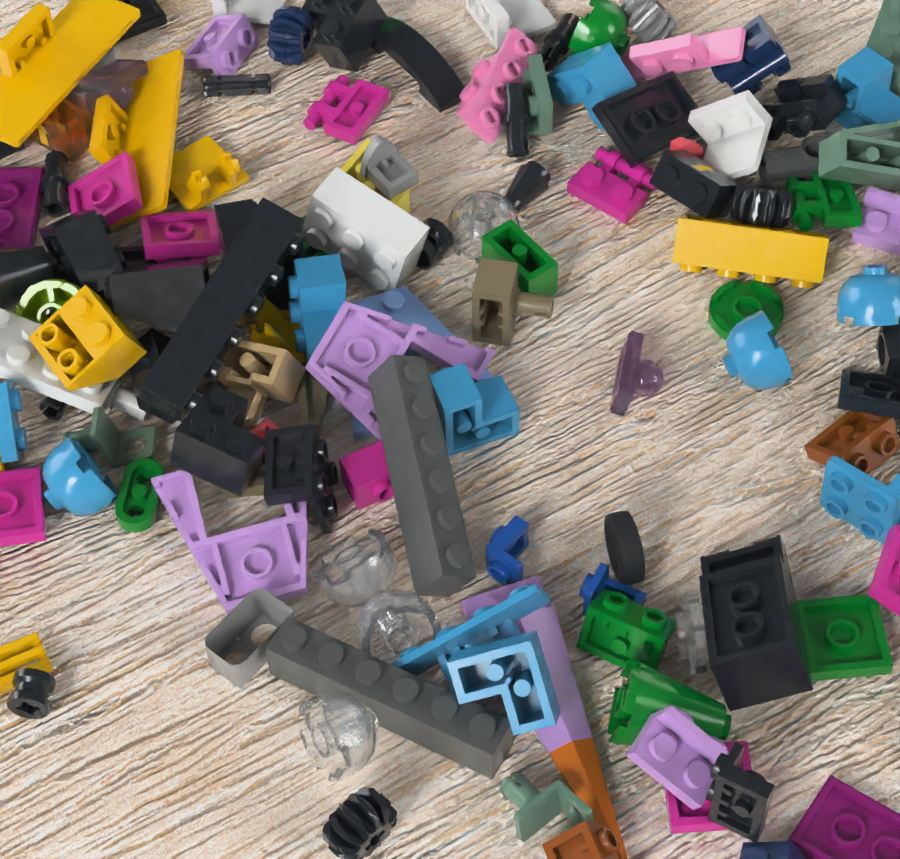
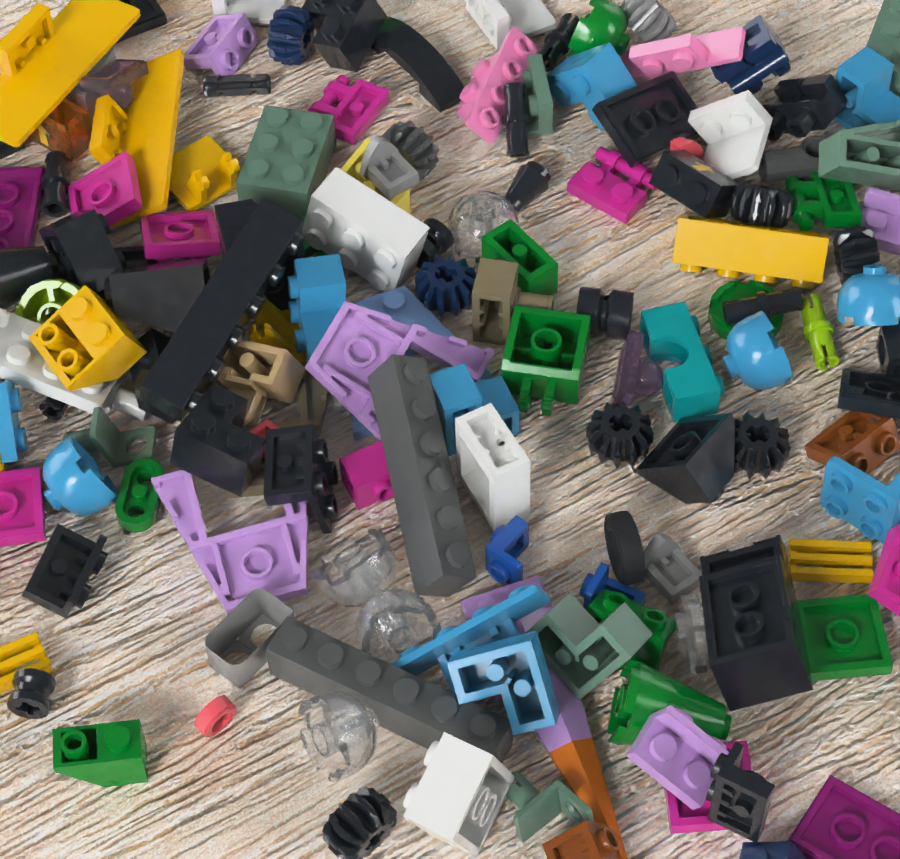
(63, 571): none -> black bracket
(102, 753): none -> green slope
(215, 716): none -> coral tile
(287, 158): none -> sand green brick
(414, 146): none -> dark grey gear
(445, 285): none -> dark blue gear
(458, 793): none -> white brick
(492, 473): none -> white window
(545, 356): none -> green hinge
(582, 649): none -> sand green brick
(608, 312): none -> black wheel
(619, 434): none -> black gear
(670, 568): none -> light grey tile
(675, 336): none -> teal arch
(693, 459): none -> black slope
(760, 445): none -> black gear
(771, 304): none -> black pin
(818, 333): none -> lime pin
(830, 555): none -> yellow tile
(853, 250): none -> black gear

